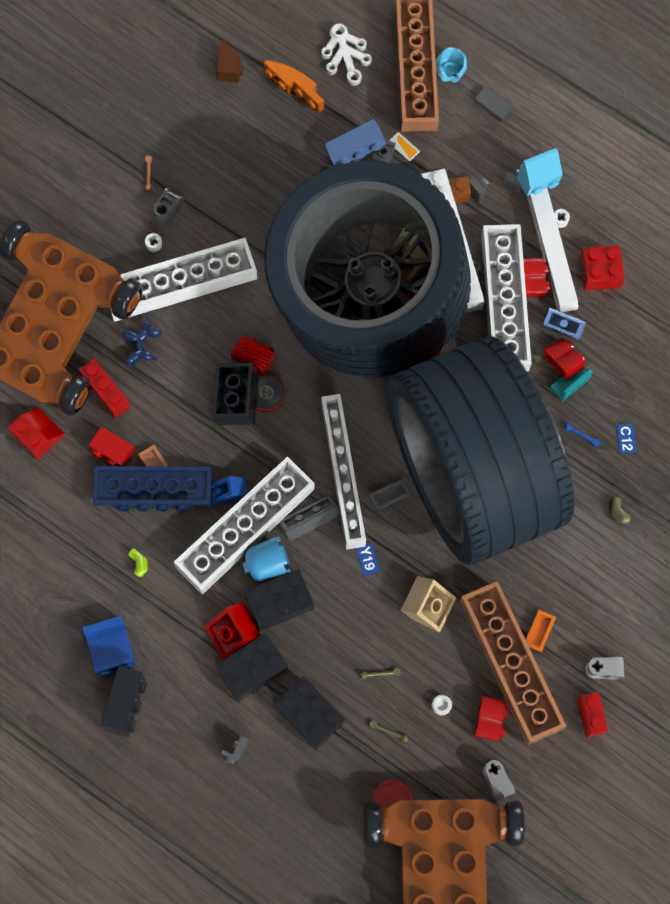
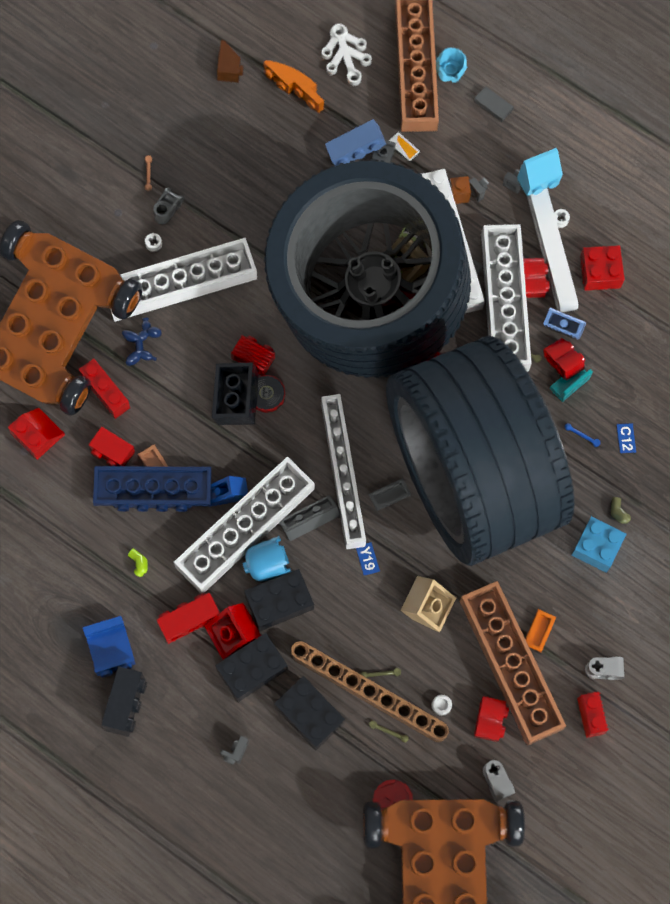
(187, 617): none -> red brick
(374, 700): none -> medium nougat beam
(599, 544): none -> dark azure brick

